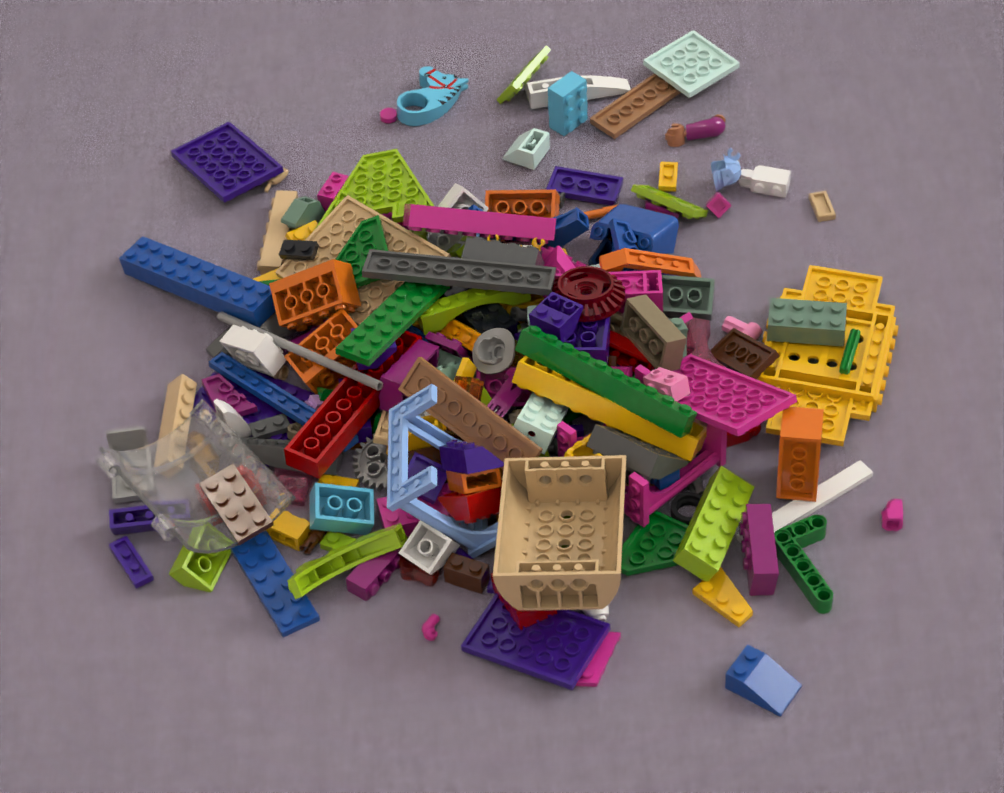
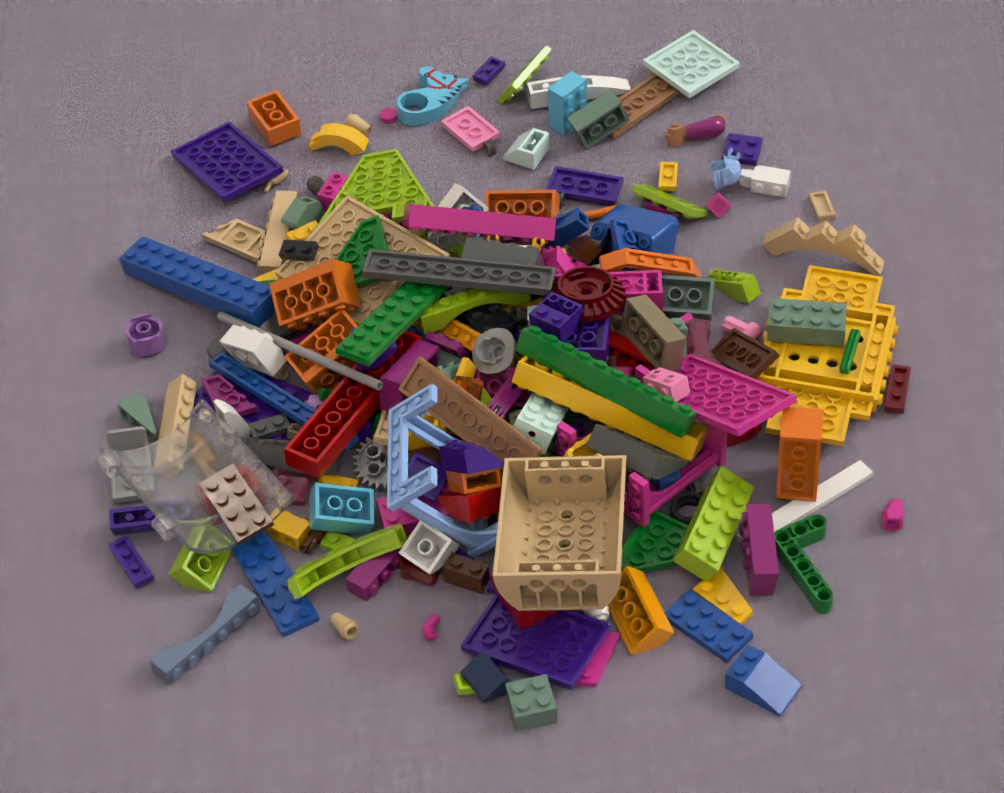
(137, 413): none -> sand green slope
(145, 335): none -> medium lavender brick
(177, 659): none -> sand blue arch
(238, 238): none -> tan wing
(273, 118): none -> orange brick
(315, 184): none -> clear smoke cone
(341, 136): none -> yellow arch
(345, 626): none -> tan cone
(358, 123): none -> tan cone
(462, 686): none -> lime plate
(470, 128): none -> bright pink plate
(485, 677): none -> dark blue slope
(489, 70): none -> dark purple plate
(489, 147): none -> dark grey bush
(531, 702): none -> sand green brick
(583, 249): none -> reddish brown slope
(598, 119): none -> sand green brick
(639, 613): none -> light orange slope
(708, 626): none -> blue plate
(737, 285): none -> lime slope
(747, 146): none -> dark purple plate
(823, 237): none -> tan arch
(897, 389): none -> dark red plate

